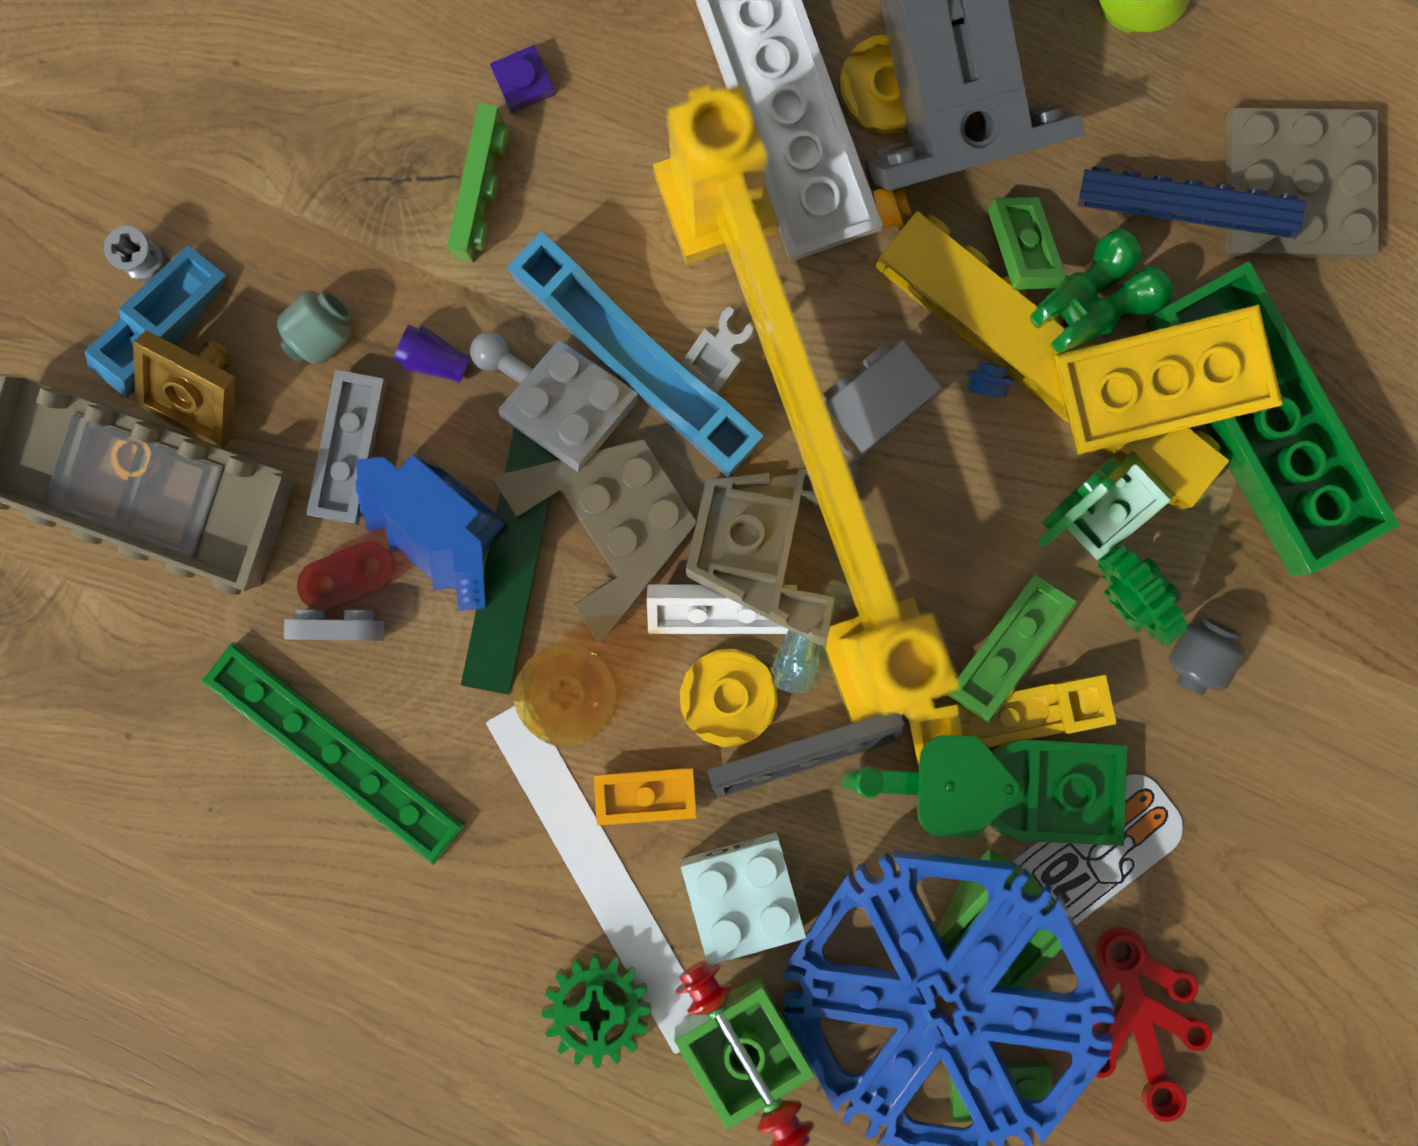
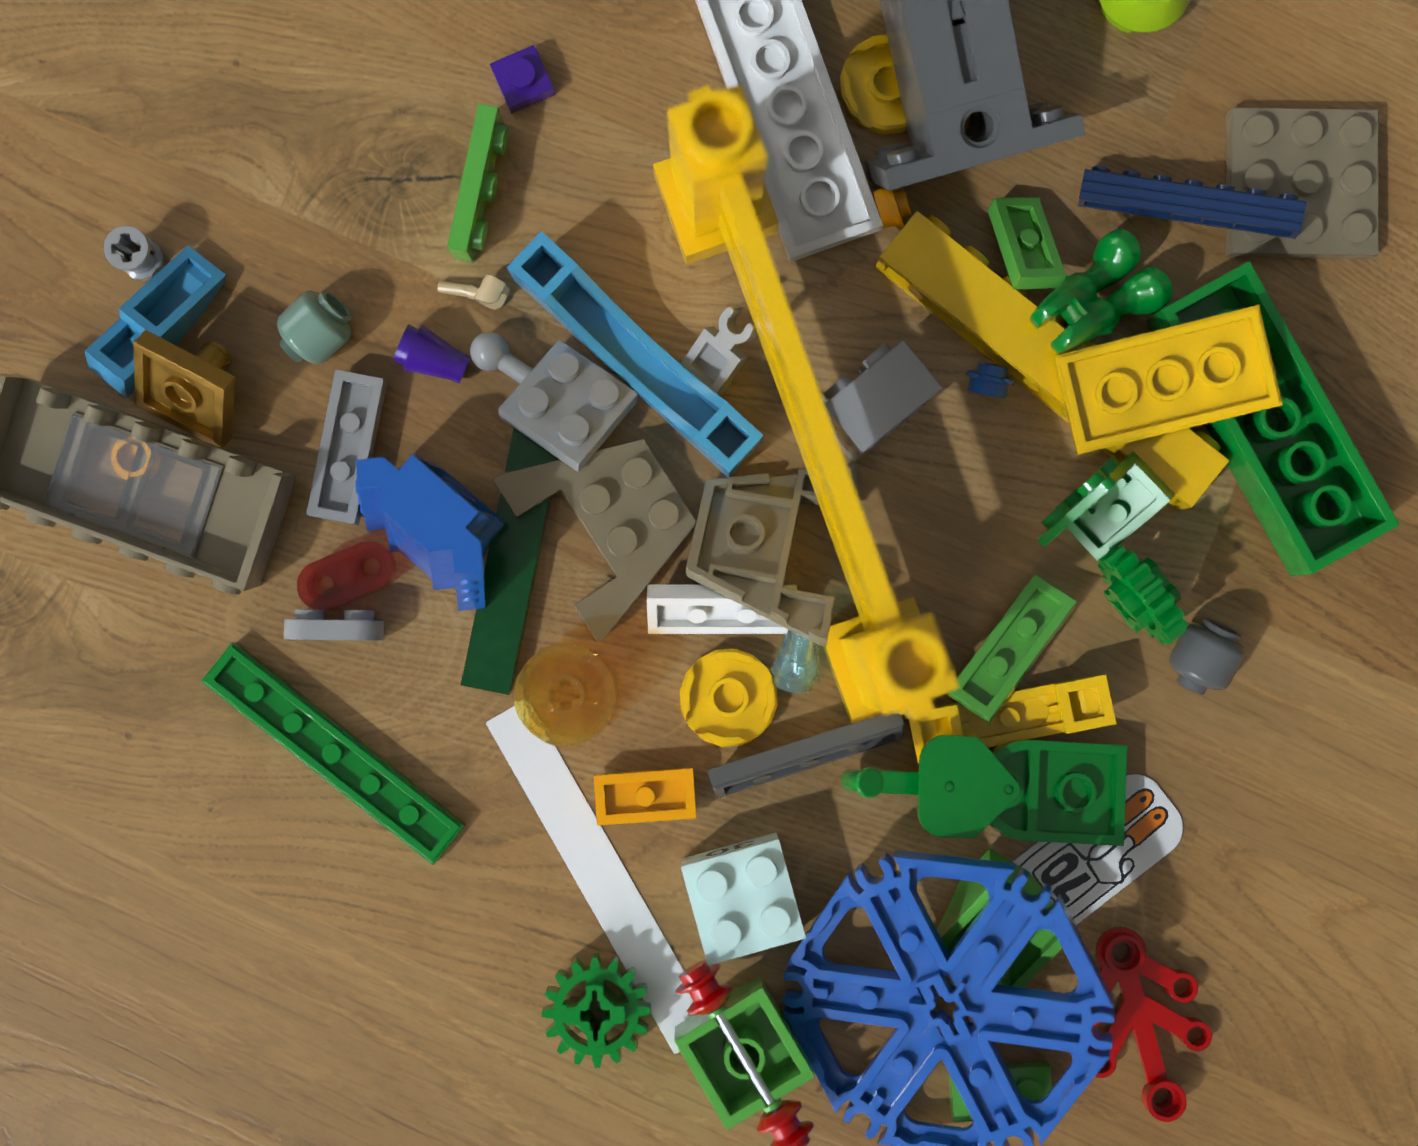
(491, 292): none -> tan hand

